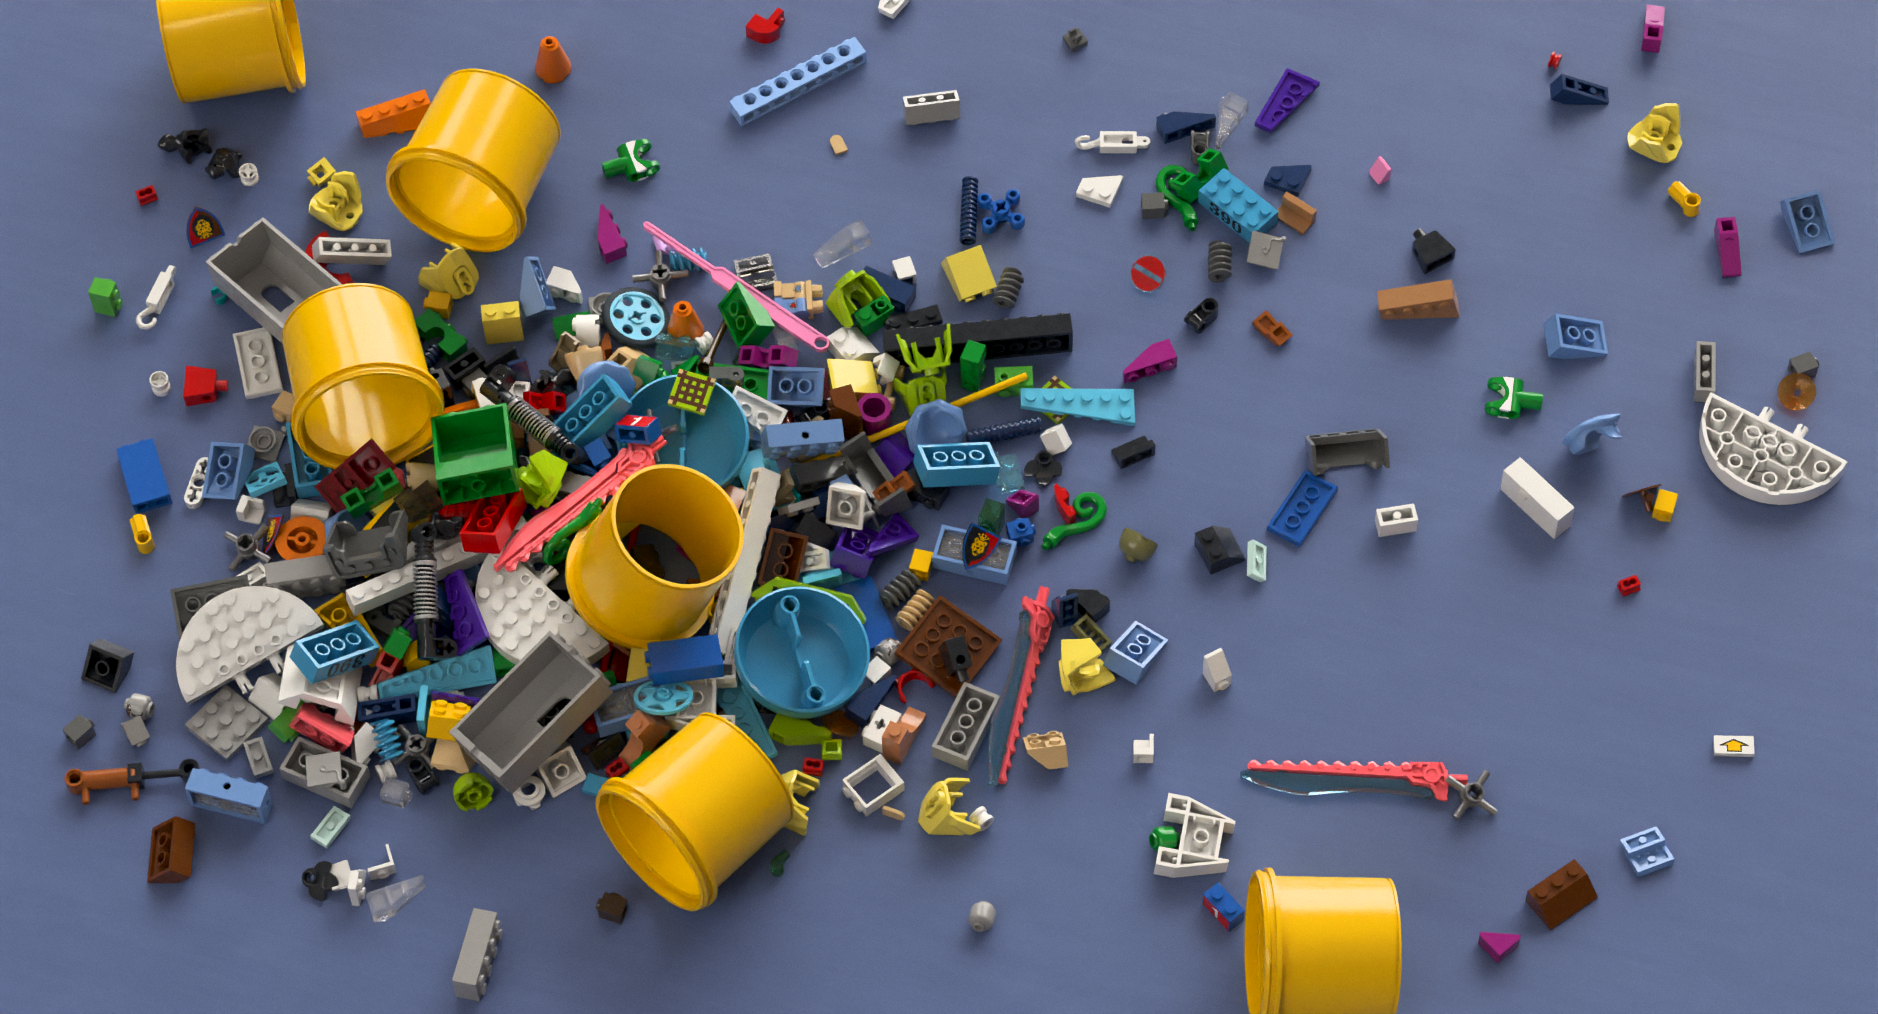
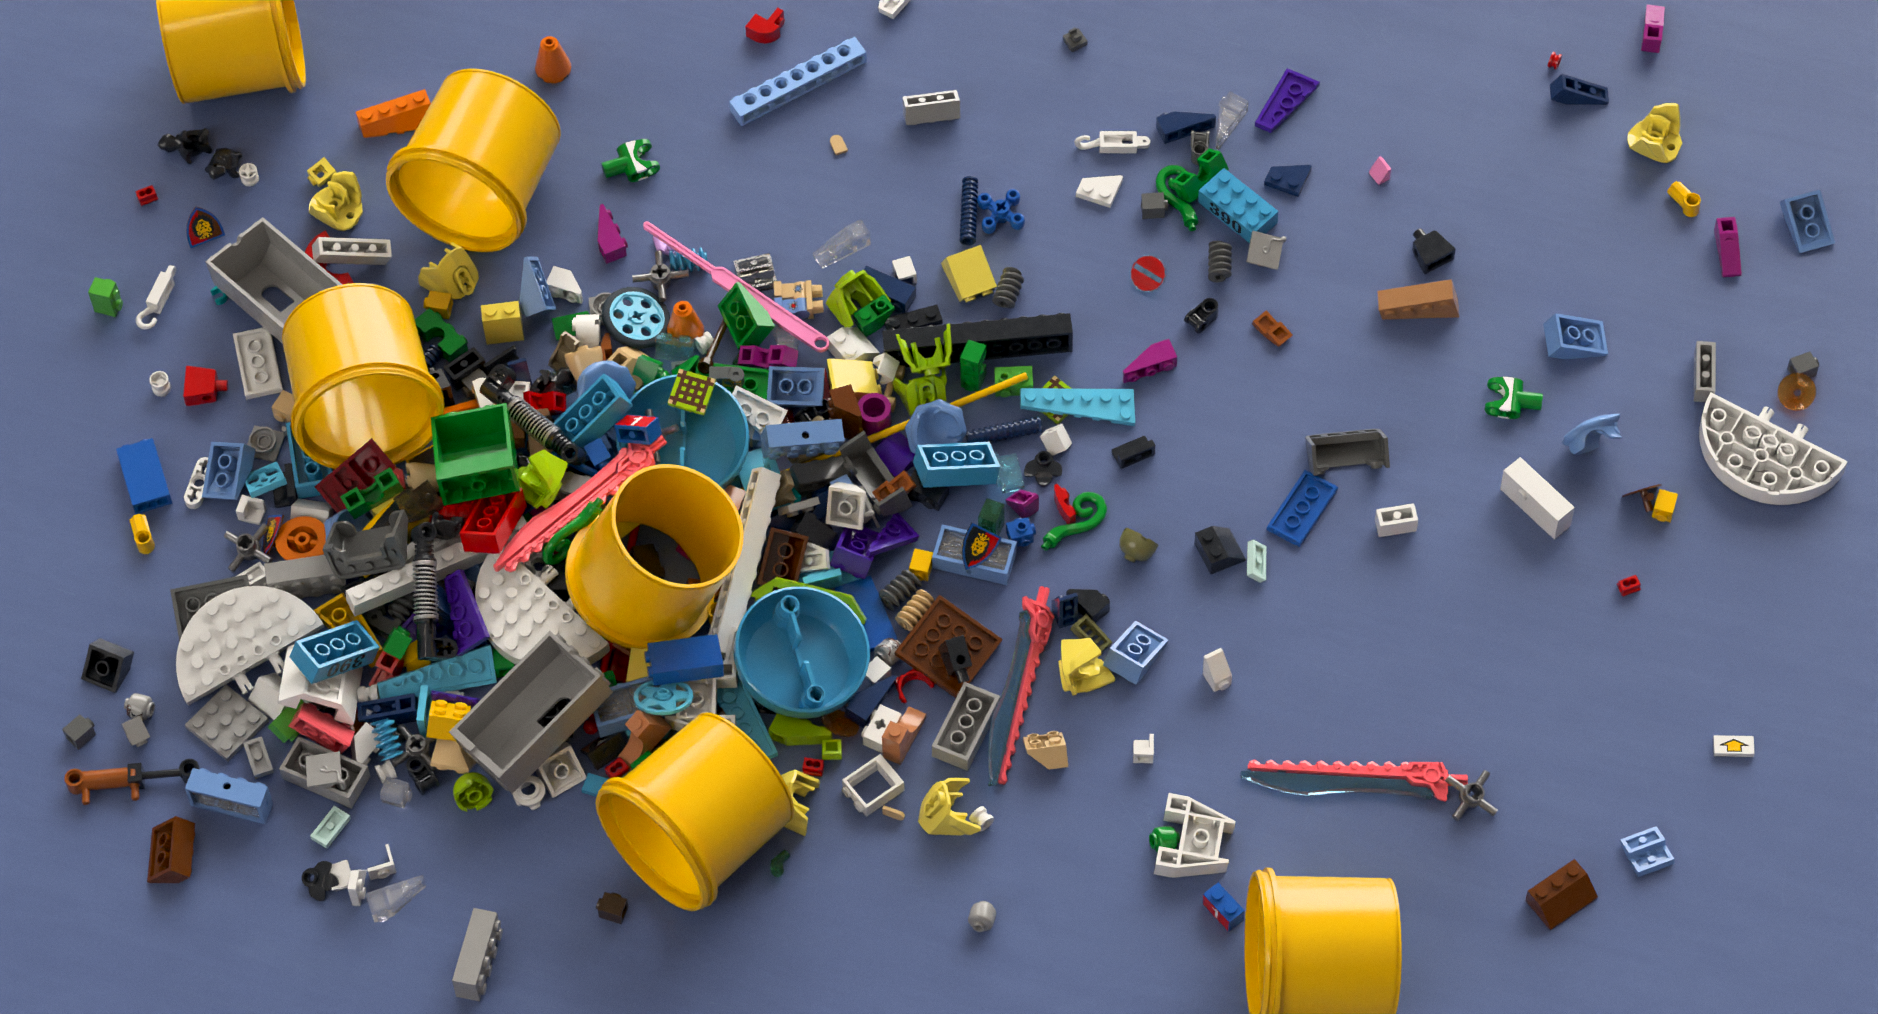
(1296, 213): medium nougat panel -> none
(1498, 944): magenta slope -> none

